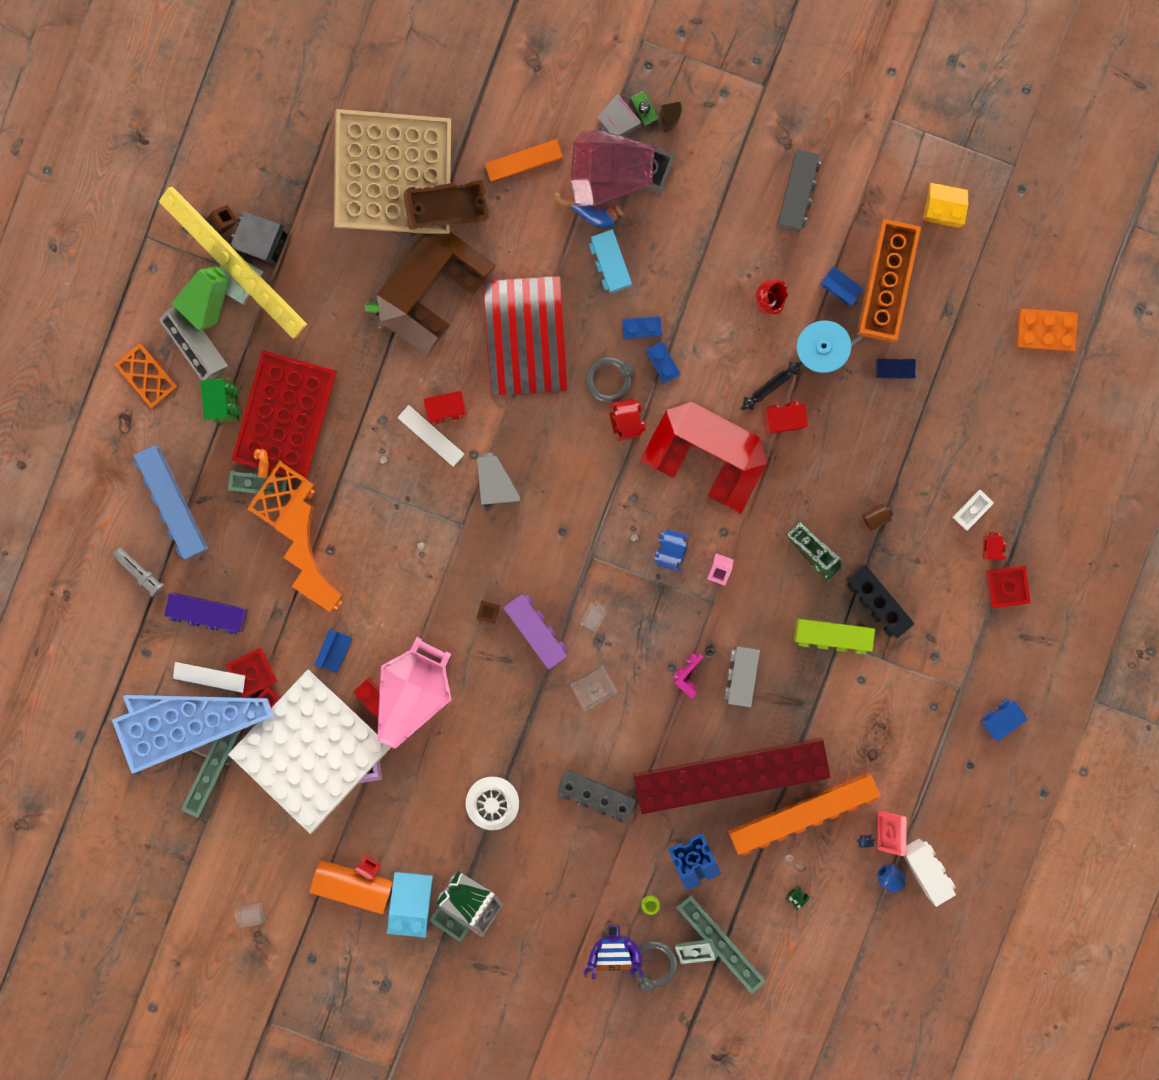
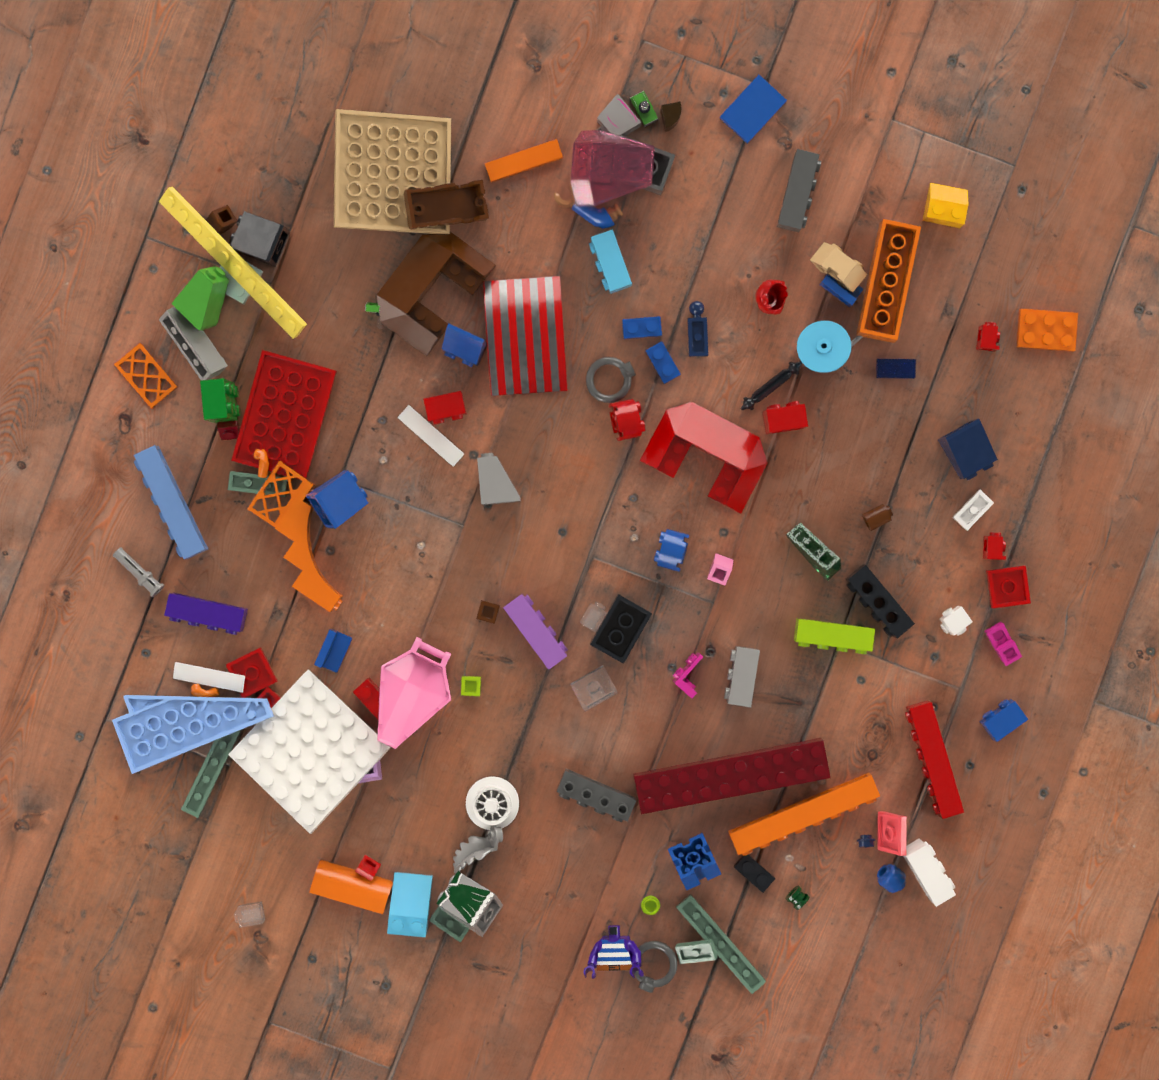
(197, 691): none -> orange arm
(228, 430): none -> dark red plate
(338, 499): none -> blue slope
(463, 345): none -> blue slope
(470, 686): none -> lime plate
(477, 848): none -> light grey plant
(620, 628): none -> black brick
(697, 331): none -> dark blue plate
(753, 109): none -> blue tile
(754, 872): none -> black plate
(843, 269): none -> tan brick
(935, 759): none -> red brick
(955, 621): none -> white brick
(968, 449): none -> dark blue slope
(988, 337): none -> red brick
(1003, 644): none -> dark pink slope

